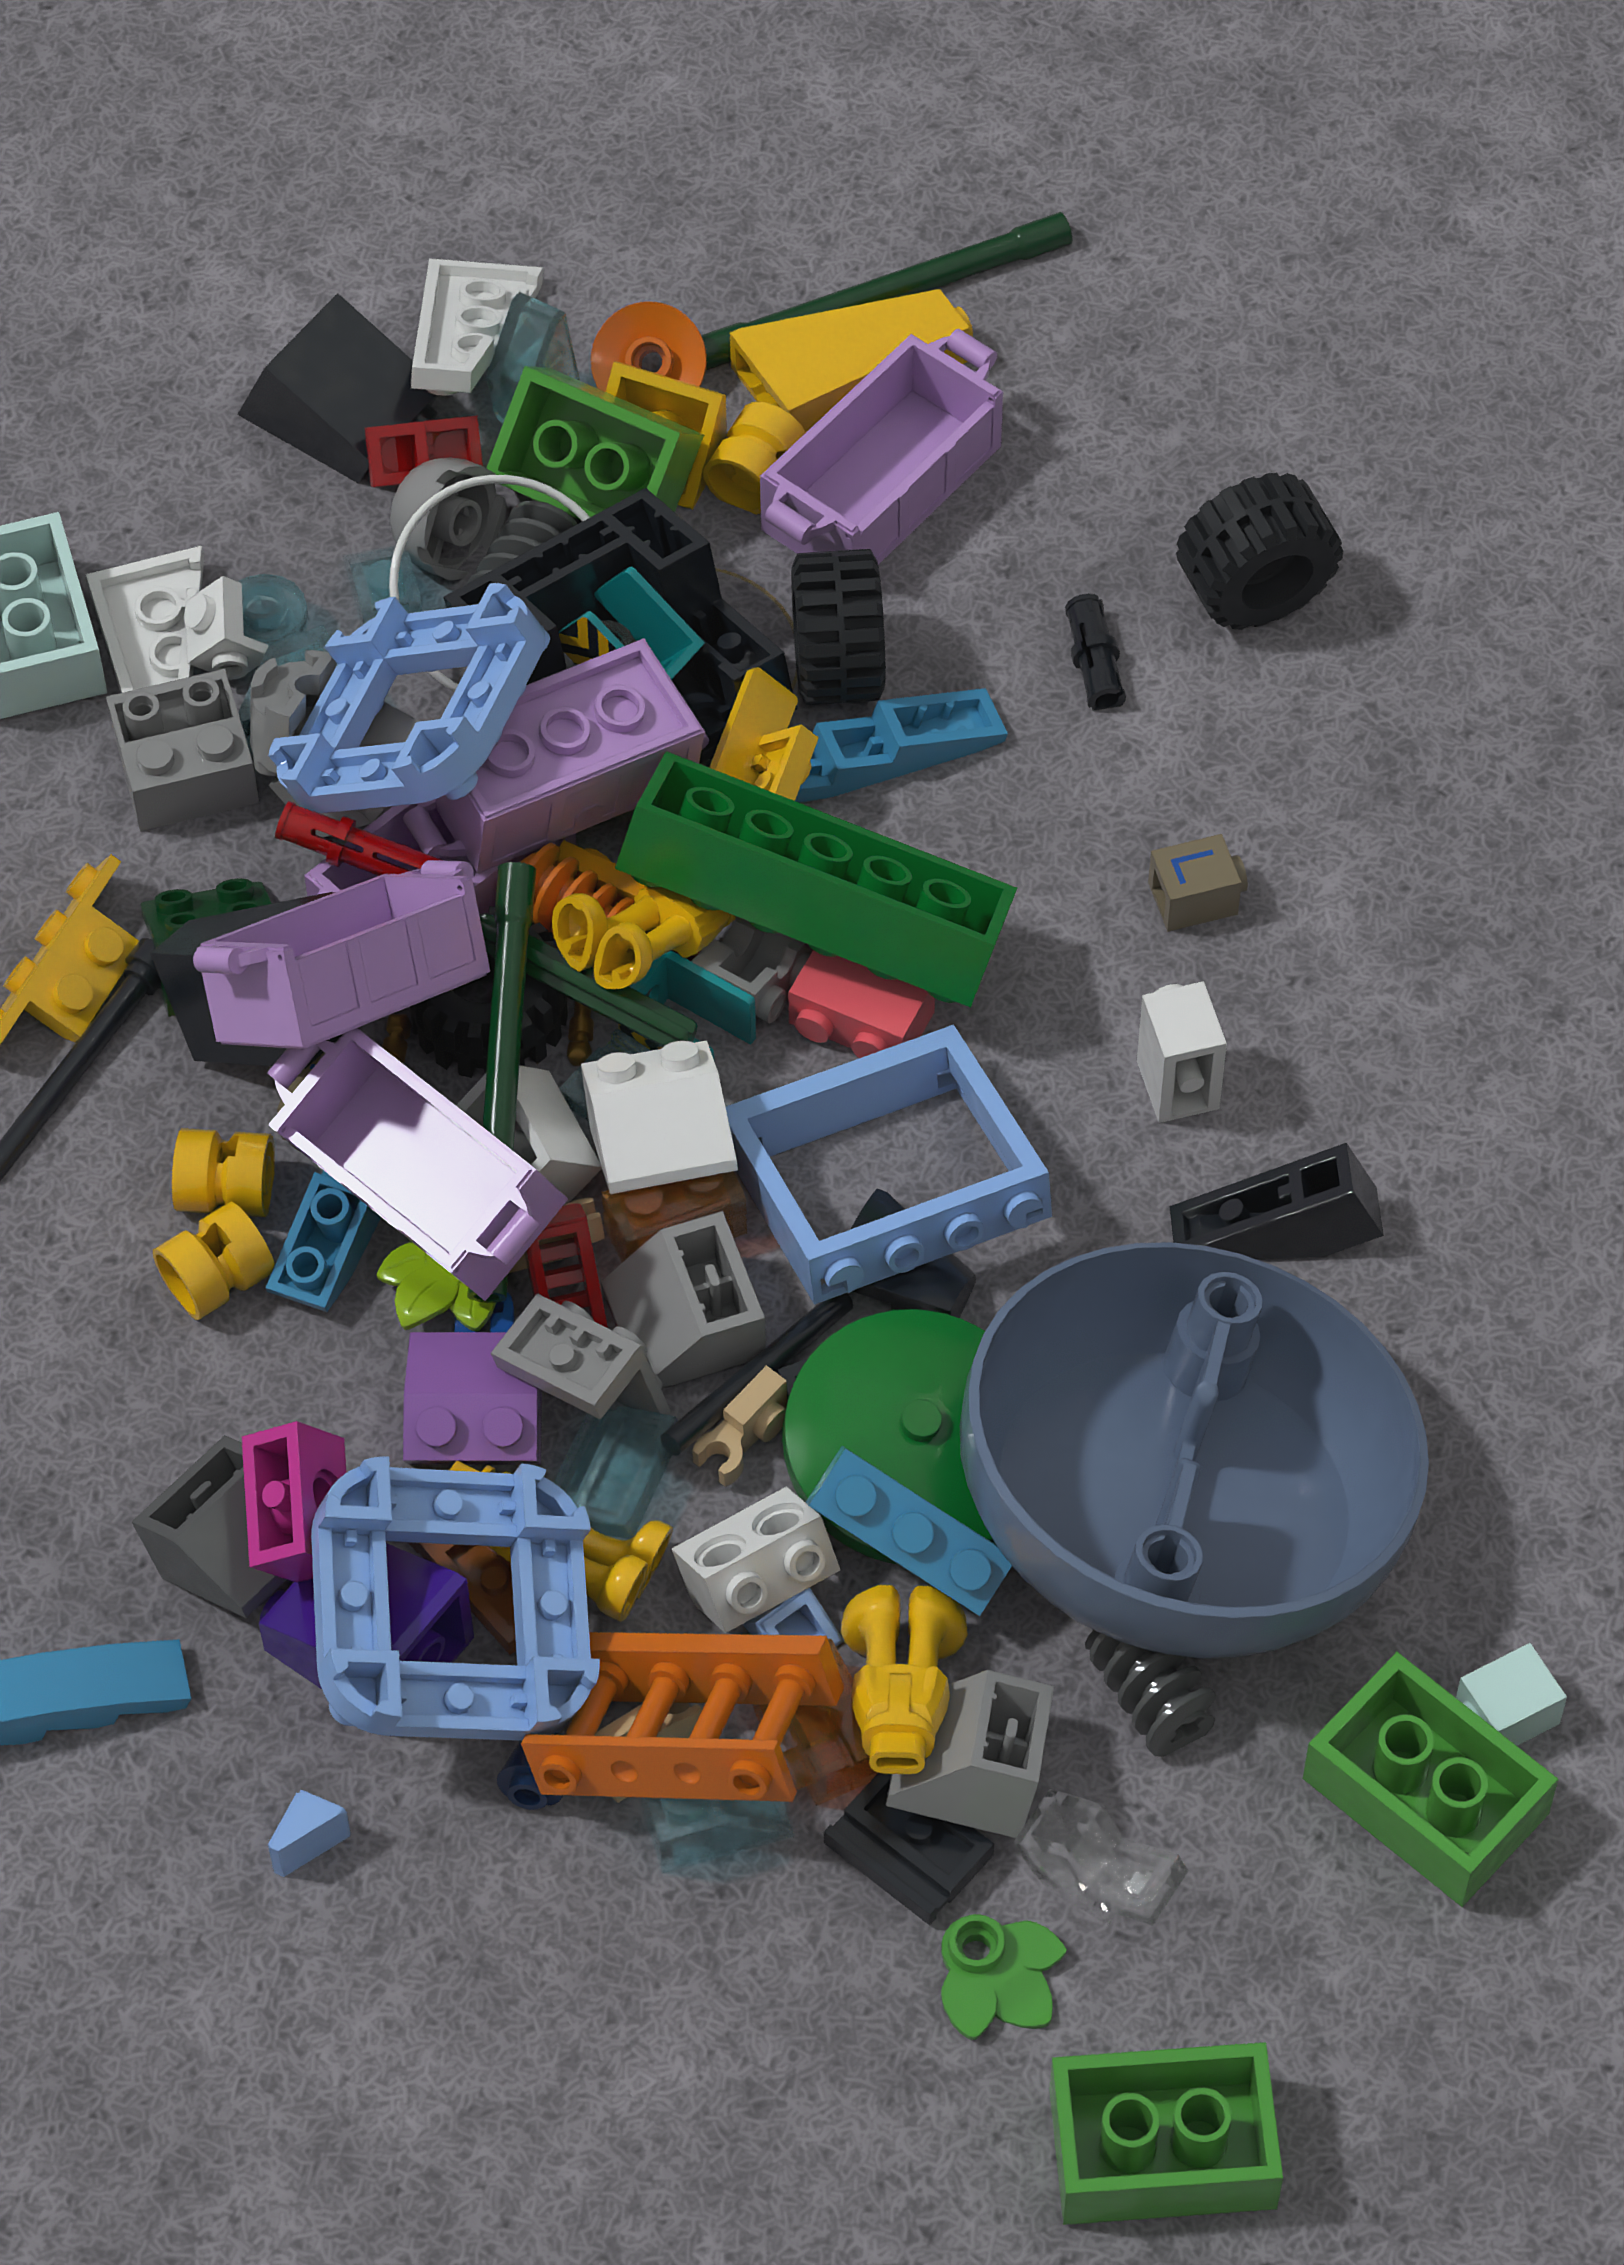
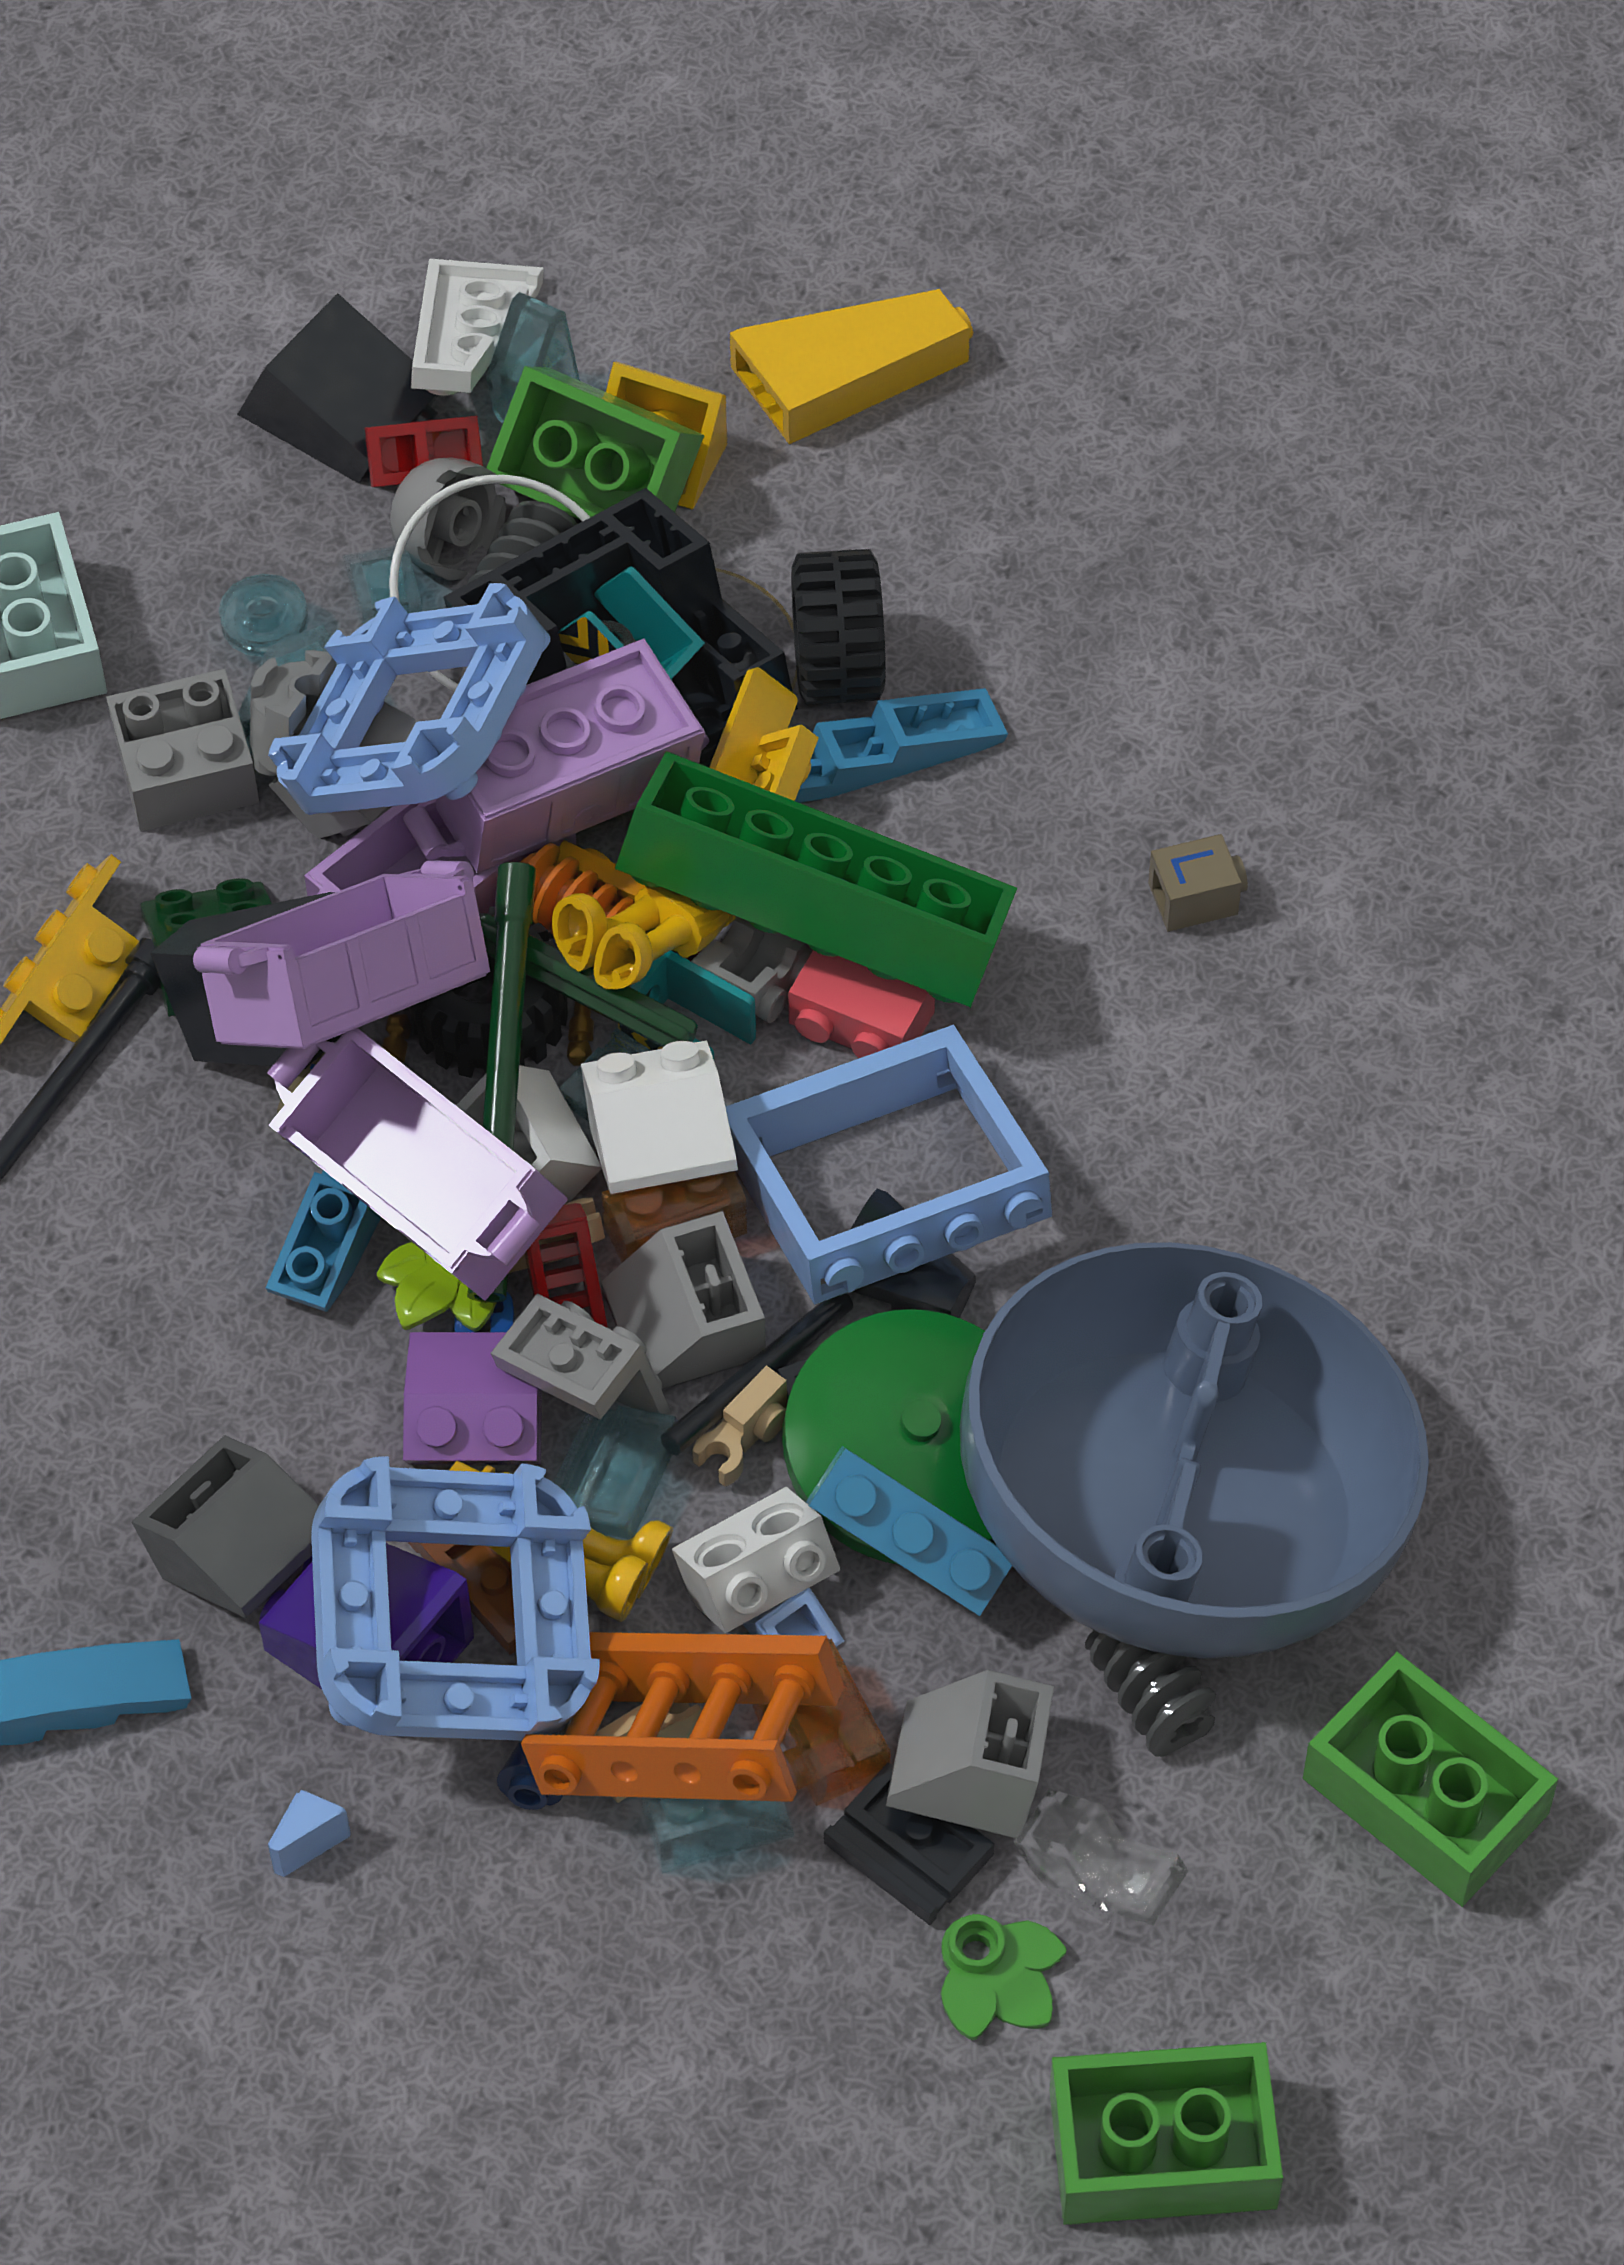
(143, 616): white wing -> none
(209, 1263): yellow wheel -> none
(216, 631): white bracket -> none
(221, 1171): yellow wheel -> none
(284, 1483): dark pink brick -> none
(300, 827): red pin -> none
(645, 330): orange dish -> none
(752, 446): yellow wheel -> none
(886, 451): lavender container -> none
(901, 1703): yellow piece -> none
(1019, 244): dark green piece -> none
(1095, 652): black pin -> none
(1181, 1051): white brick -> none
(1259, 550): black tyre -> none
(1288, 1211): black slope -> none
(1514, 1695): light aqua brick -> none

